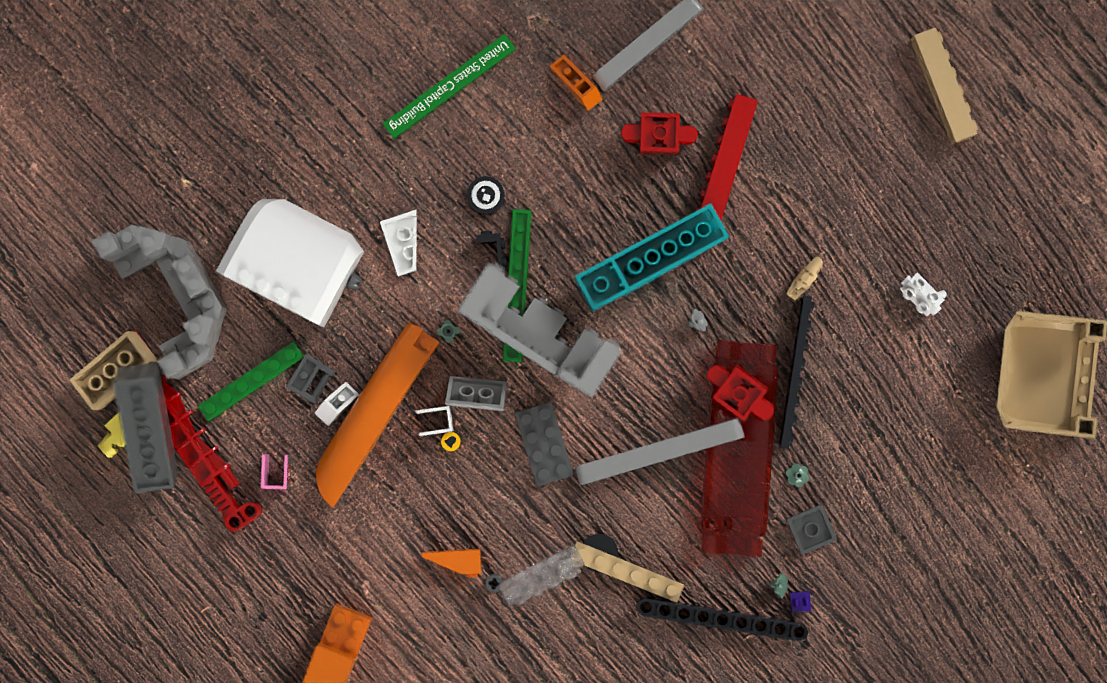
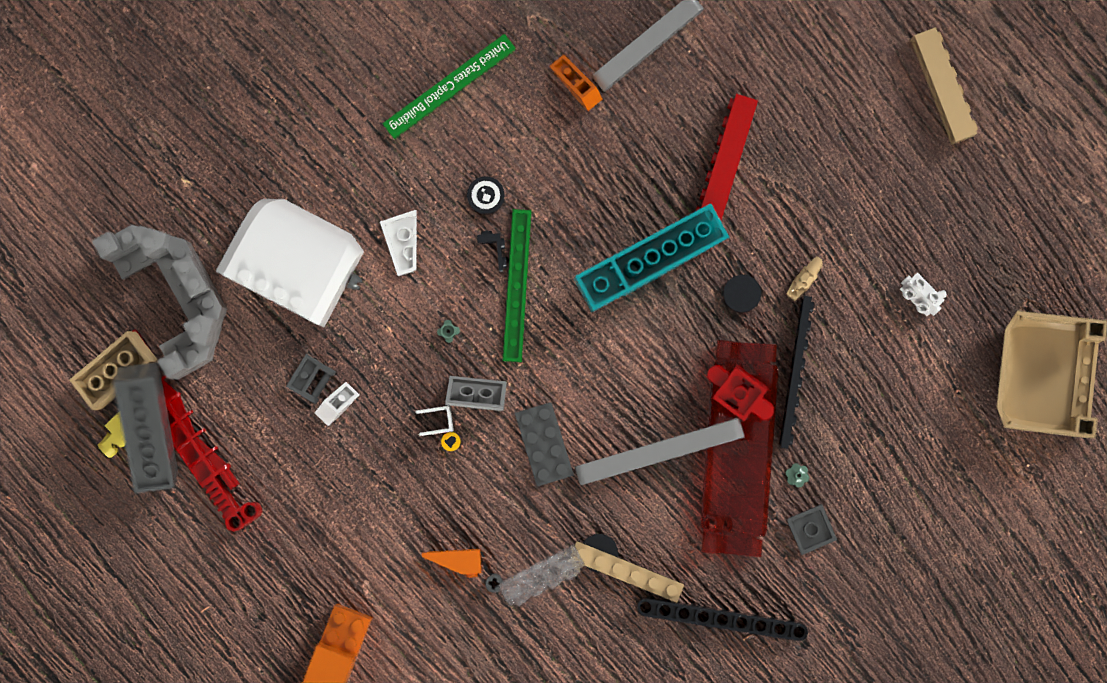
(251, 381): green plate -> none
(265, 473): bright pink piece -> none
(373, 411): orange slope -> none
(535, 332): light grey brick -> none
(659, 133): red brick -> none
(698, 320): light grey plant -> none
(742, 293): none -> black tile
(780, 585): sand green plant -> none
(800, 601): dark purple tile -> none

